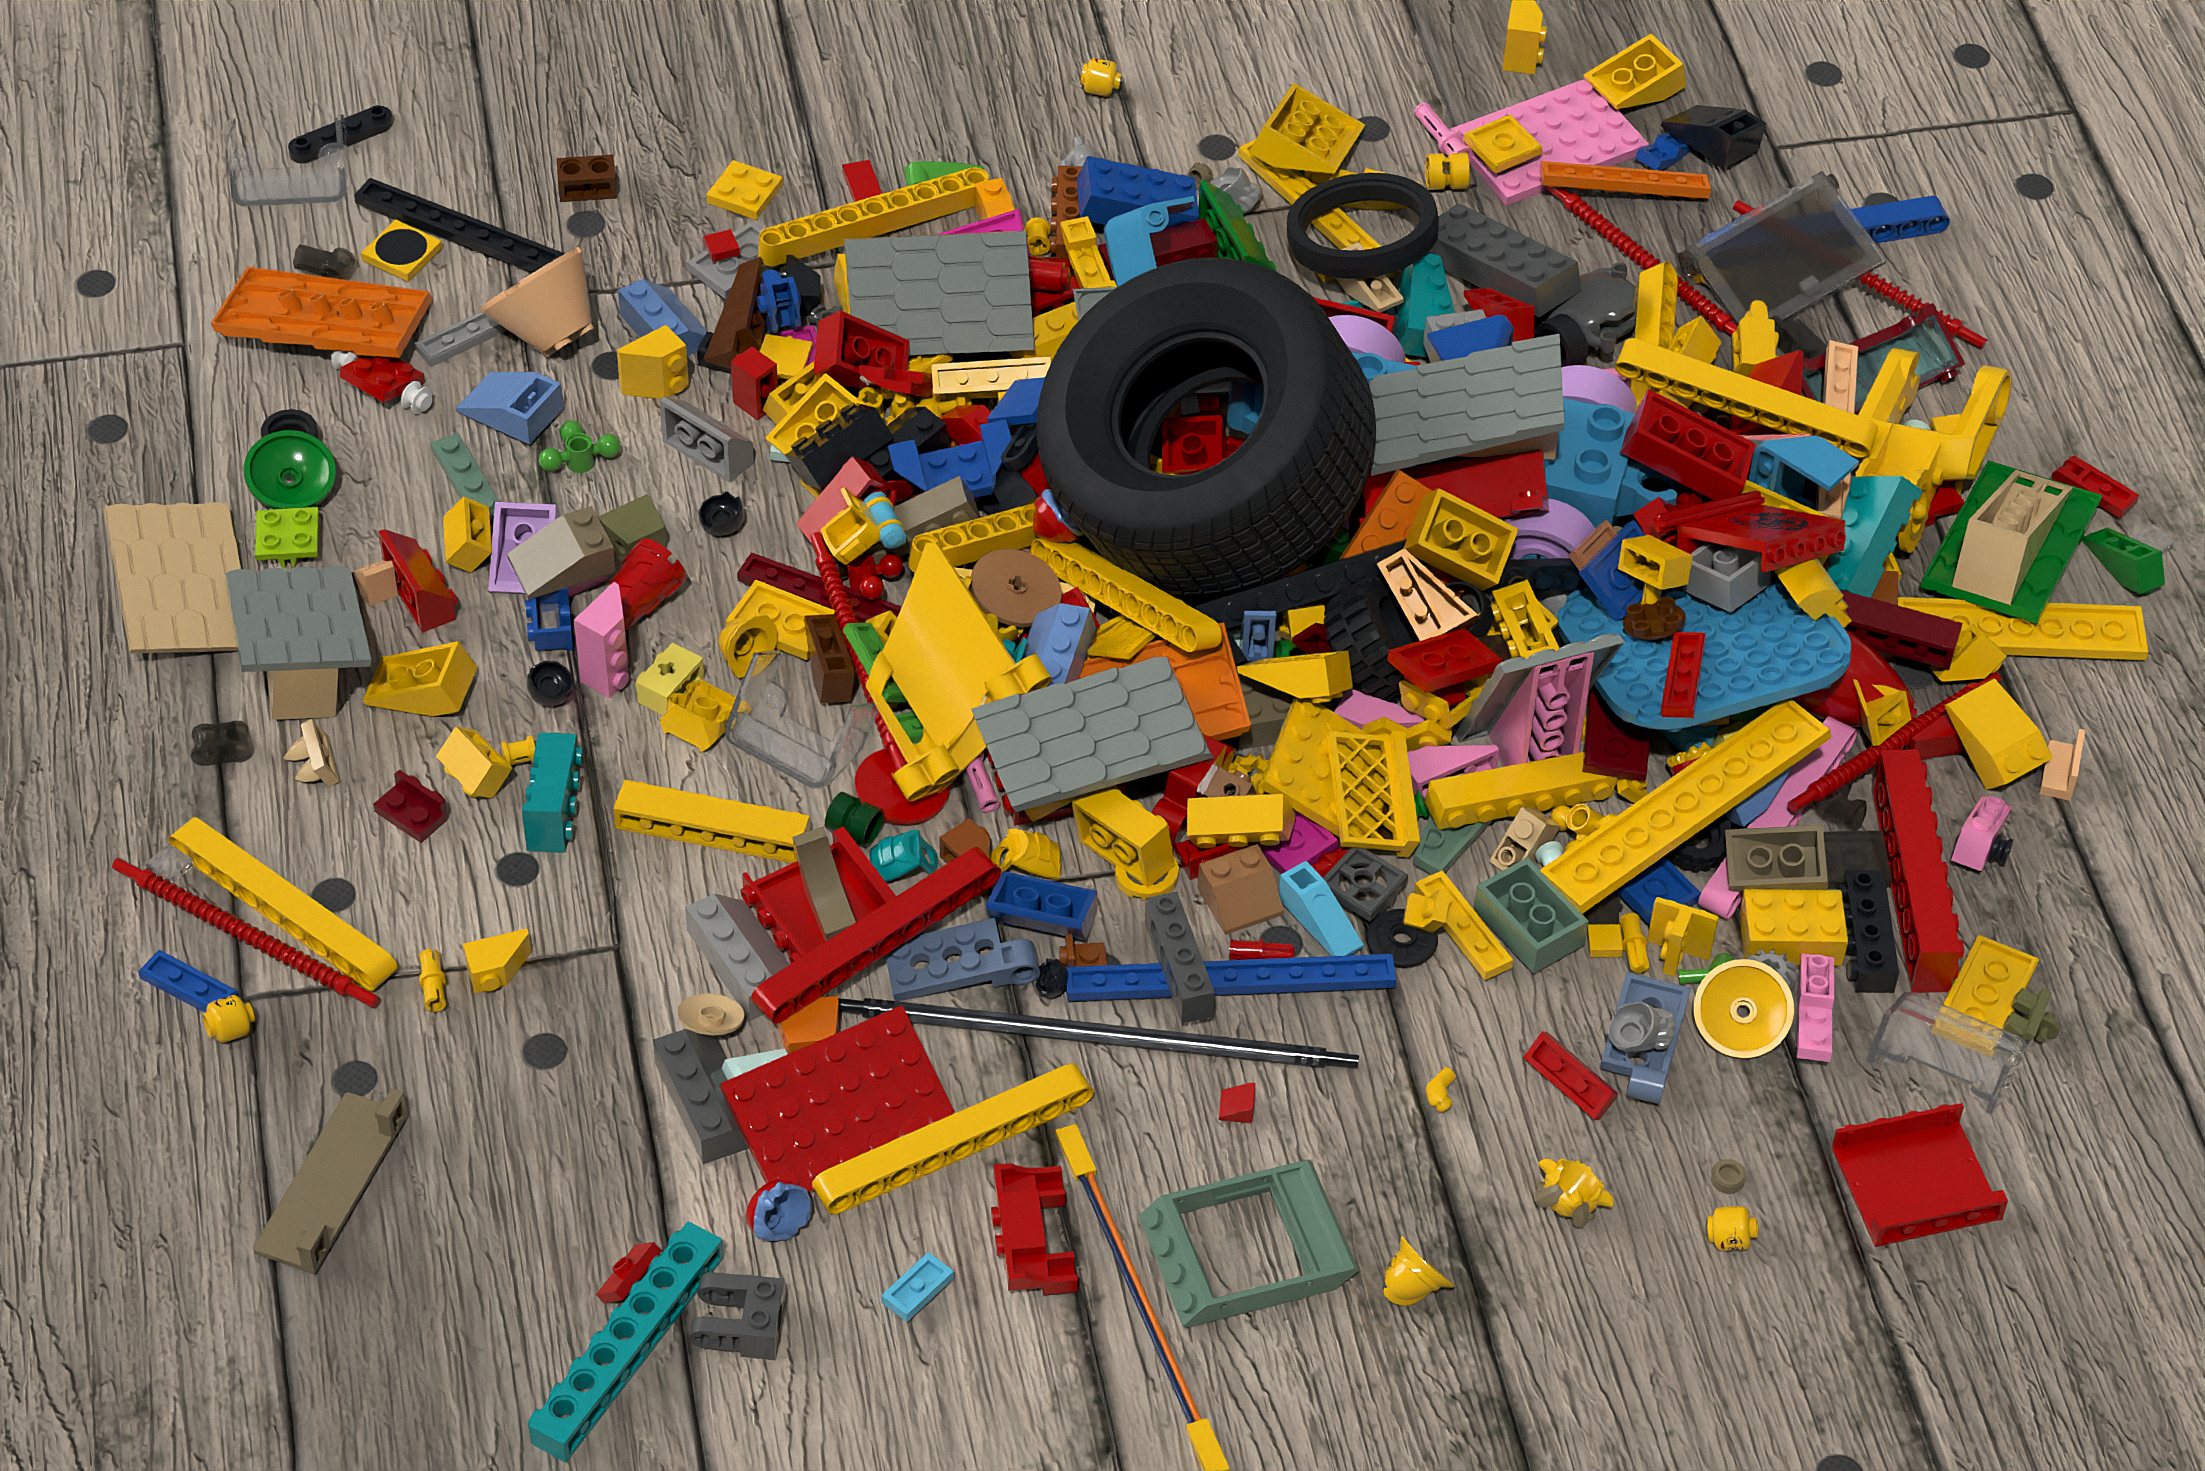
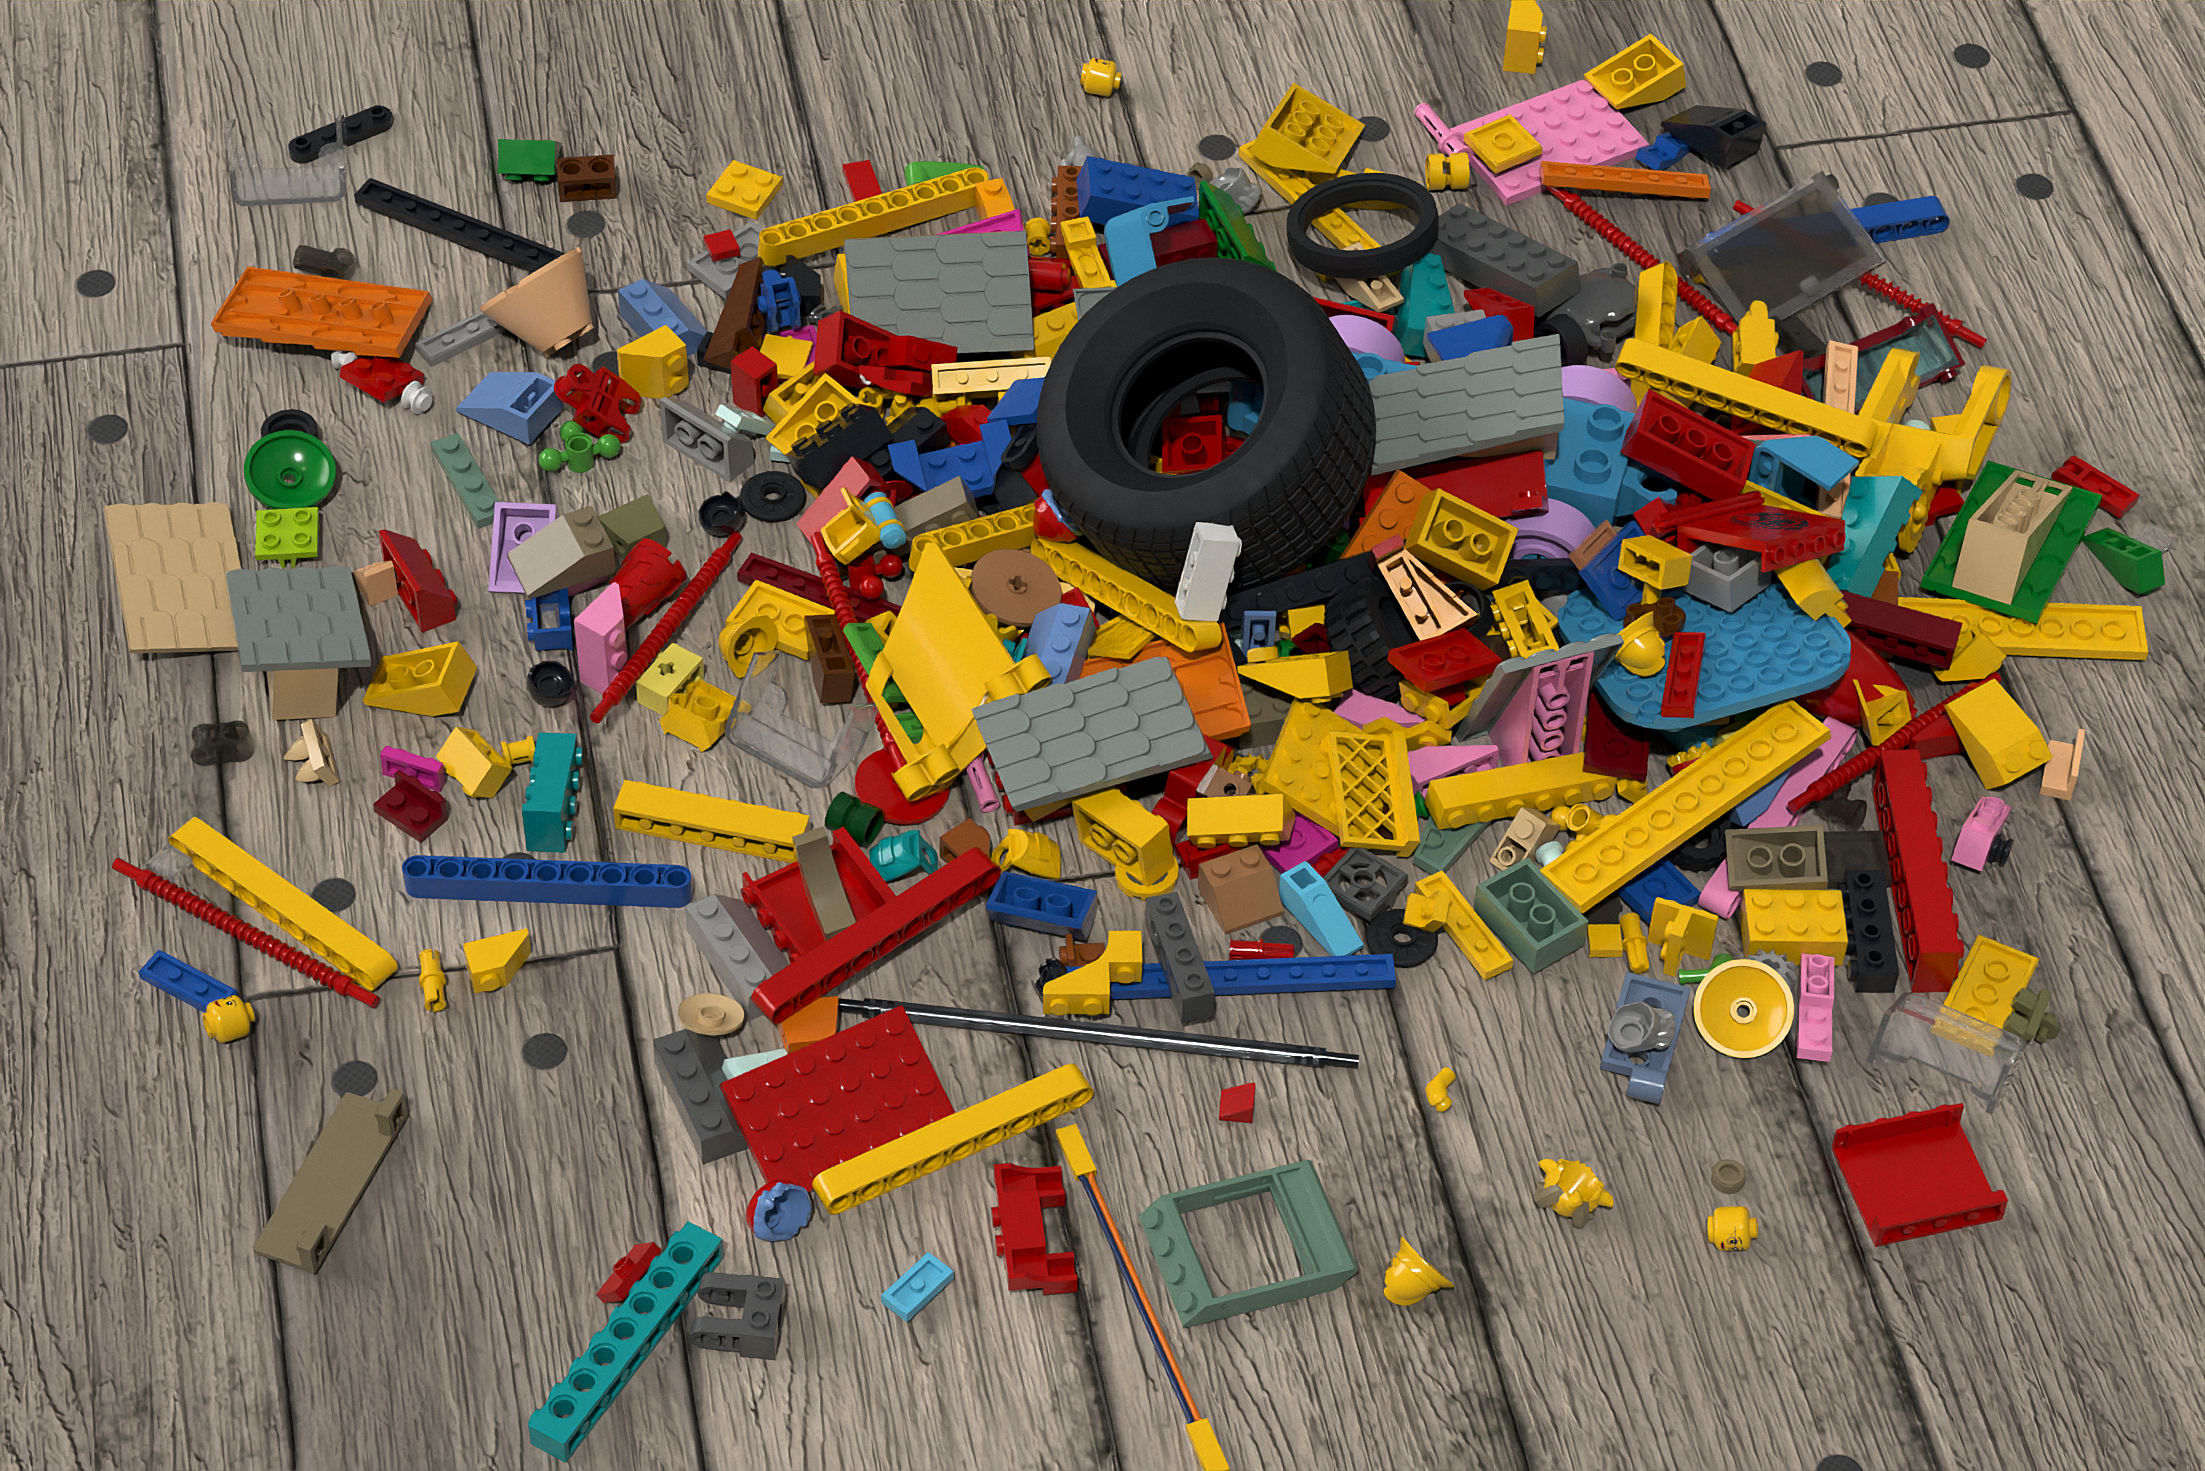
(401, 250): tile -> none
(426, 770): none -> dark pink plate
(467, 534): yellow brick -> none
(528, 158): none -> green slope
(547, 881): none -> blue beam
(598, 400): none -> red piece
(665, 628): none -> red hose
(744, 420): none -> light aqua plate
(758, 486): none -> black wheel
(918, 354): none -> red brick
(1005, 964): sand blue hinge -> none
(1088, 987): none -> yellow arch
(1207, 572): none -> white brick
(1262, 654): none -> yellow tile
(1384, 550): none -> red tile
(1570, 1075): red plate -> none
(1642, 647): none -> yellow piece

